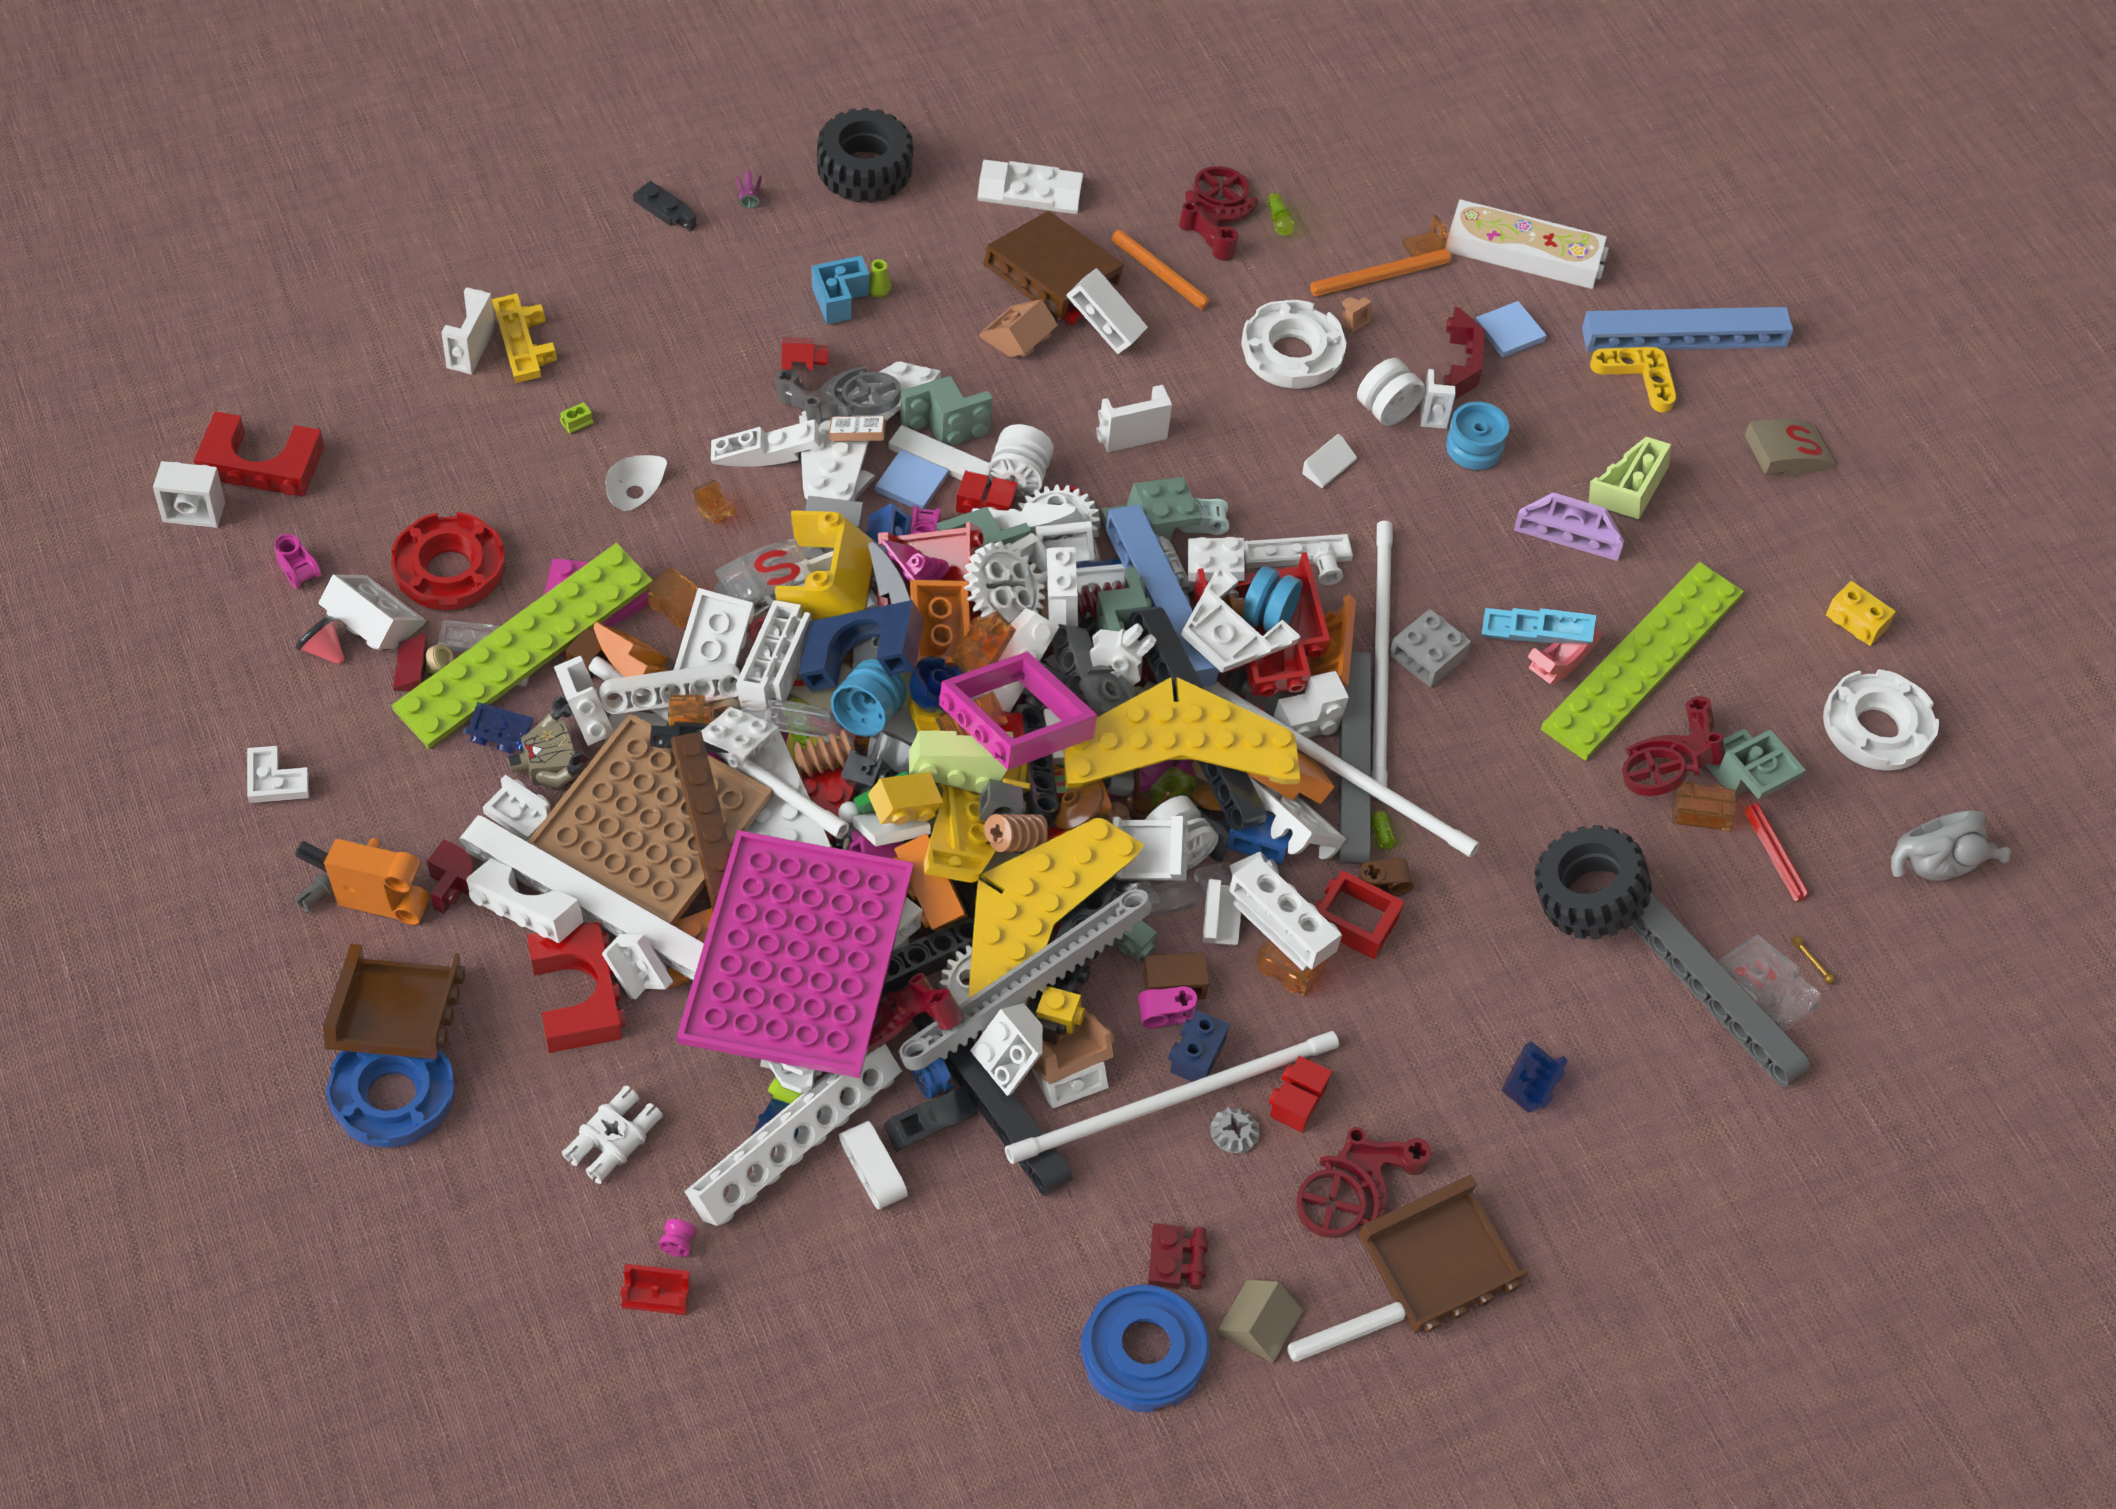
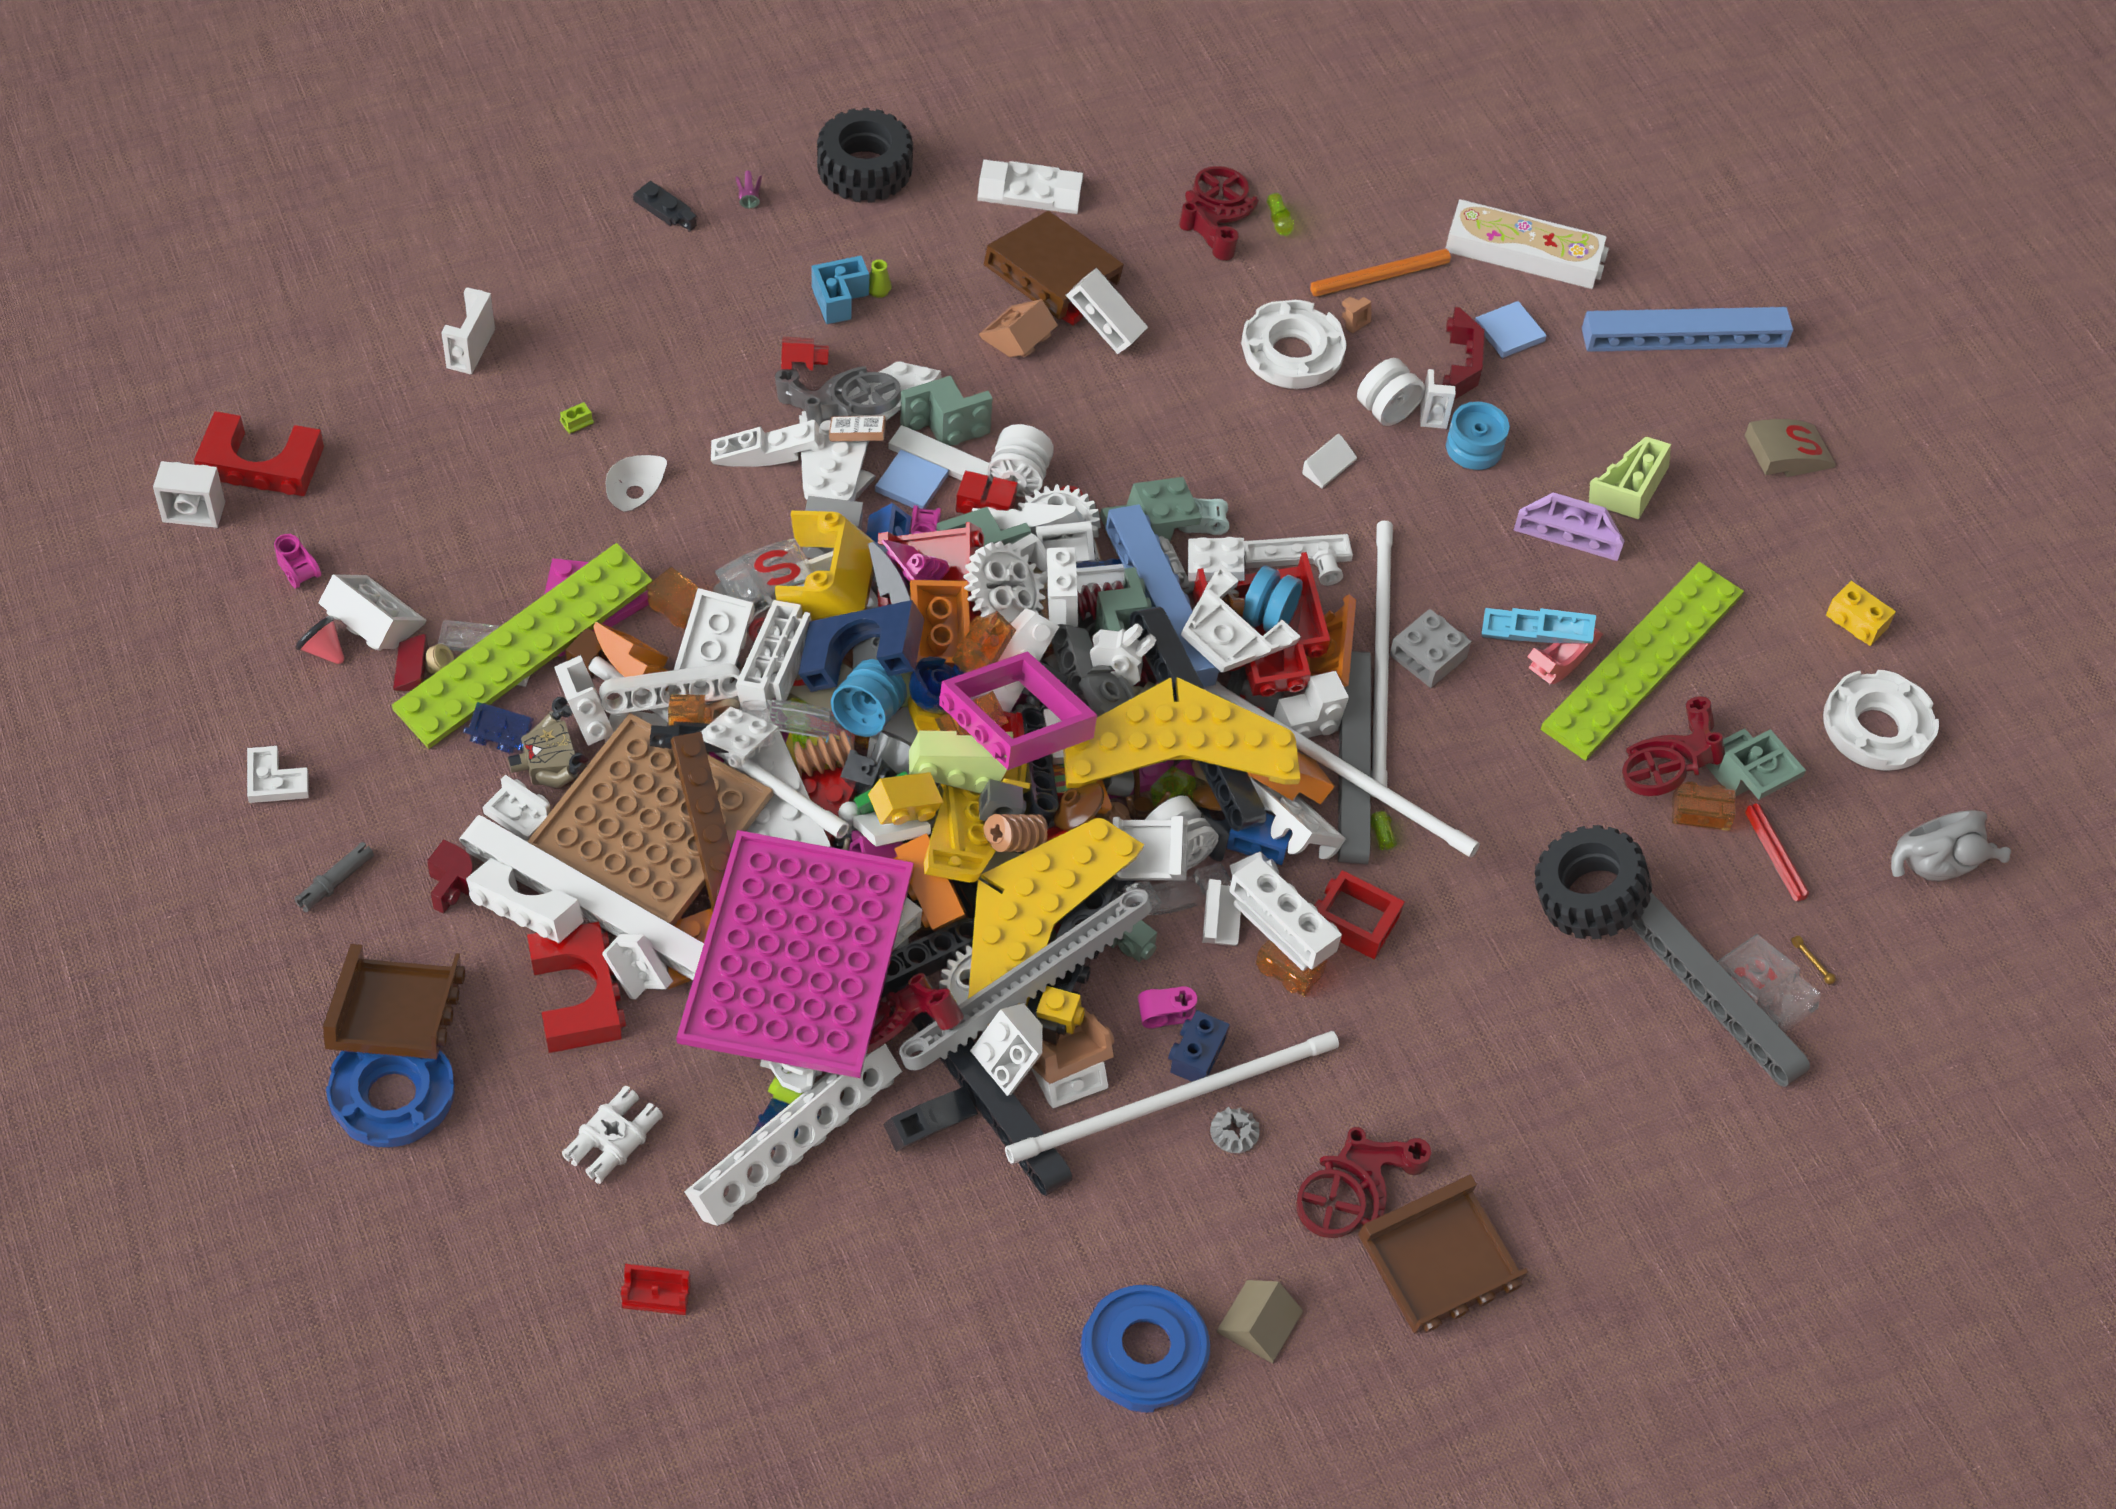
(371, 878): orange piece -> none
(438, 535): red piece -> none
(514, 324): yellow hinge -> none
(677, 1237): dark pink wheel -> none
(712, 503): clear orange bracket -> none
(873, 1165): white beam -> none
(933, 1078): blue wheel -> none
(1135, 423): white panel -> none
(1160, 269): orange axle -> none
(1167, 1252): dark red plate -> none
(1177, 970): reddish brown brick -> none
(1299, 1094): red piece -> none
(1346, 1331): white axle -> none
(1388, 875): reddish brown piece -> none
(1428, 241): clear orange bracket -> none
(1534, 1078): clear blue bracket -> none
(1643, 364): yellow beam -> none

